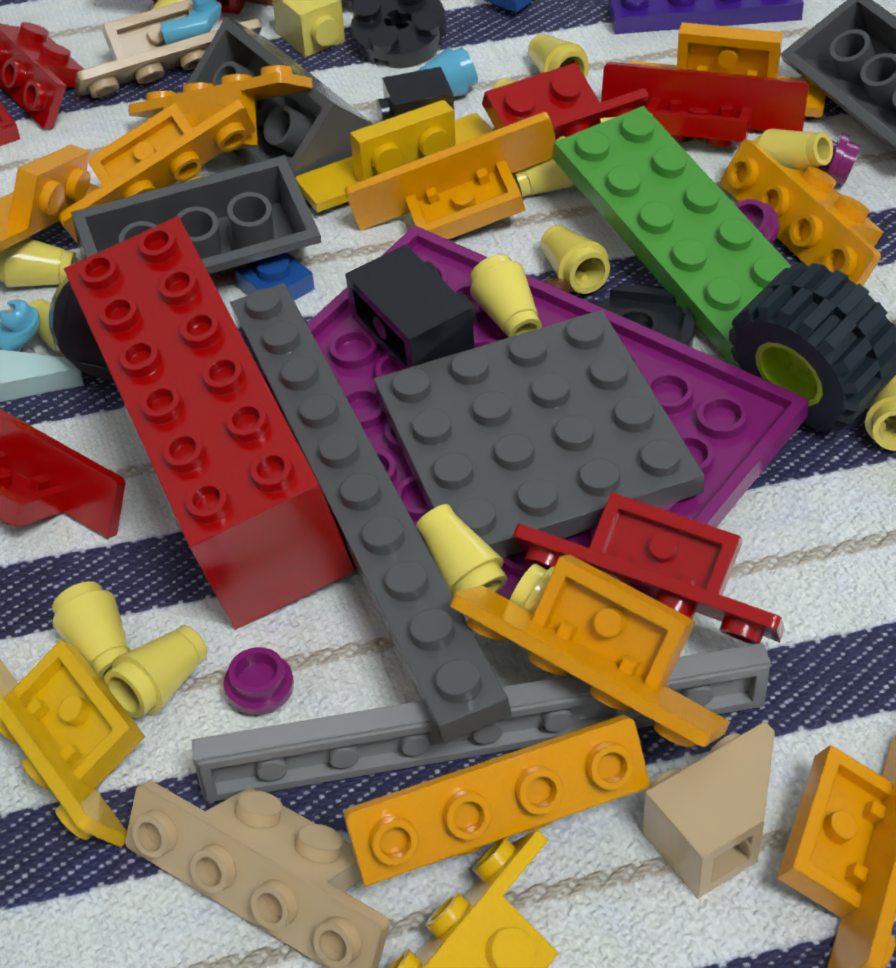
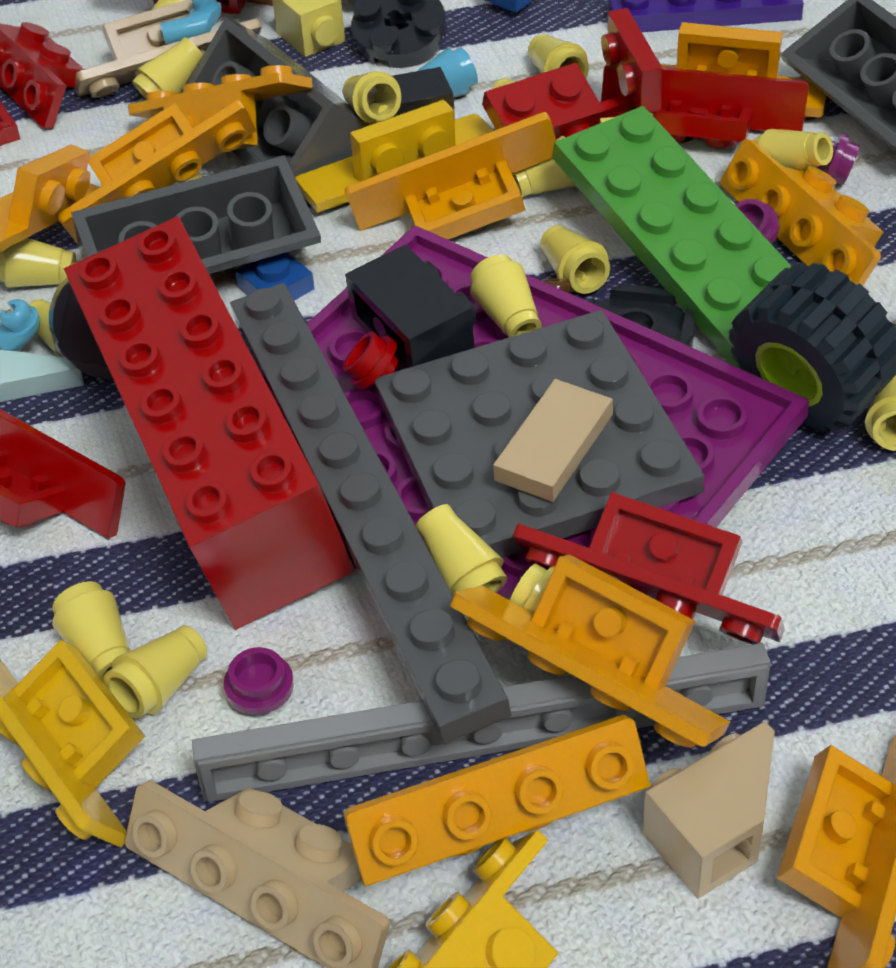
(169, 69): none -> light yellow cone
(370, 359): none -> red plate
(373, 96): none -> light yellow cone
(553, 440): none -> tan tile
(633, 59): none -> red plate

